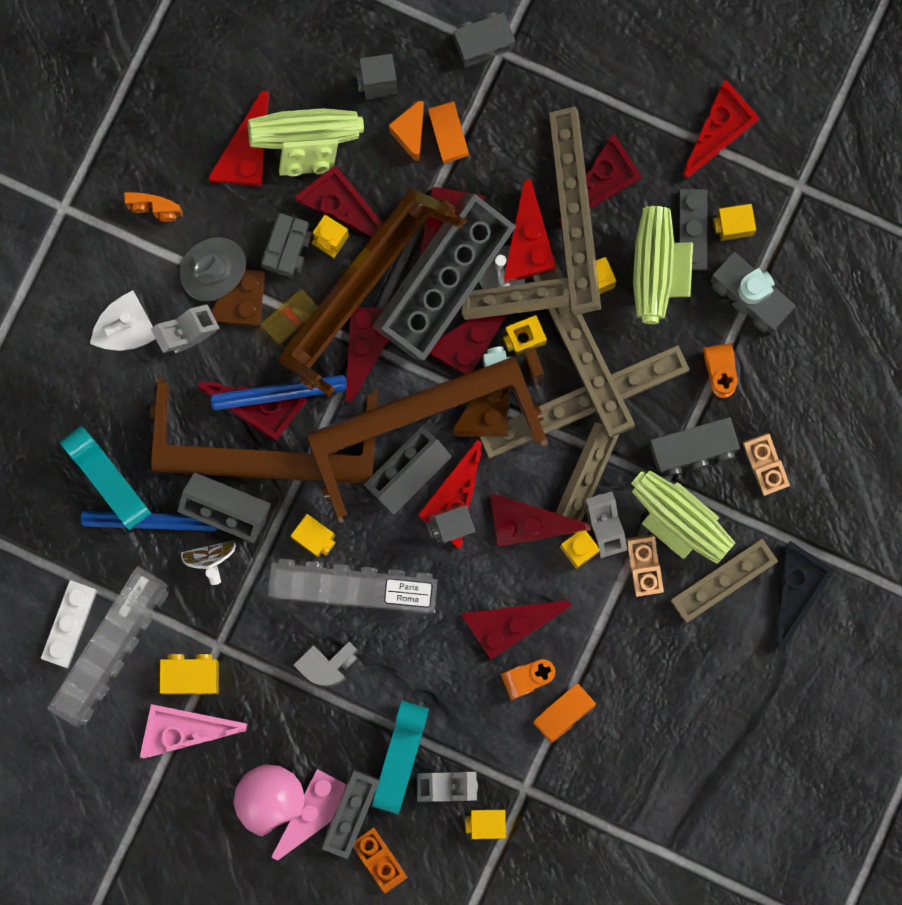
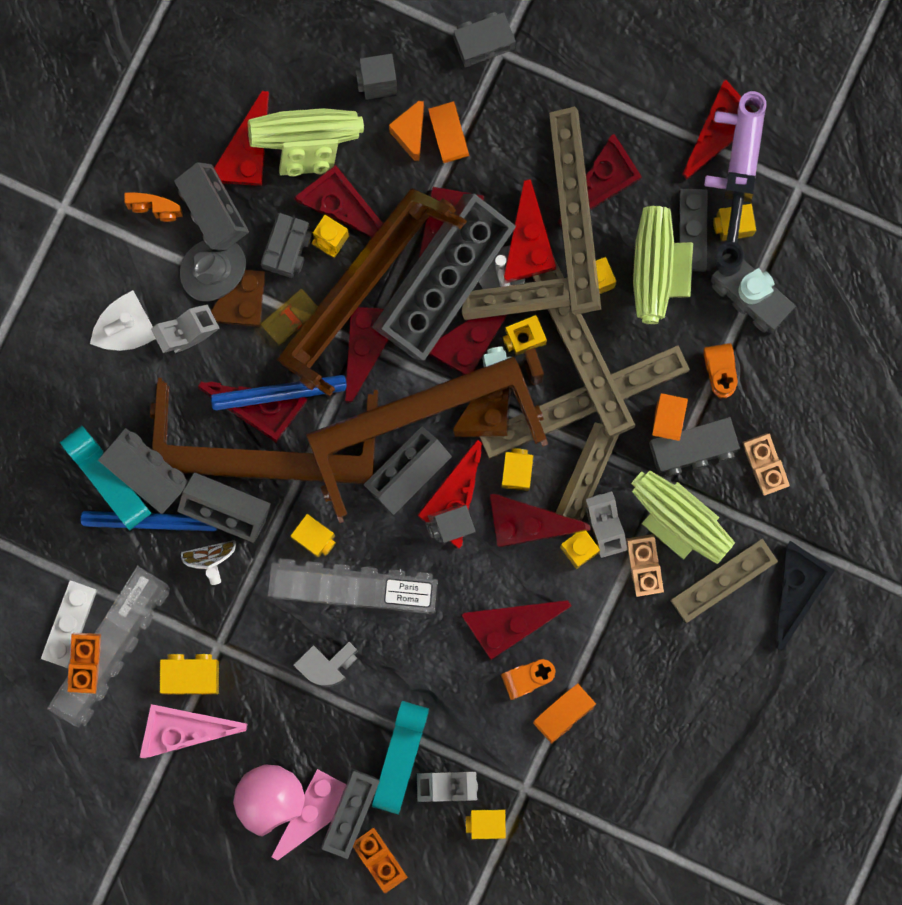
(84, 662): none -> orange slope
(144, 470): none -> dark grey brick
(211, 206): none -> dark grey brick
(517, 470): none -> yellow brick
(669, 416): none -> orange slope
(741, 174): none -> piece

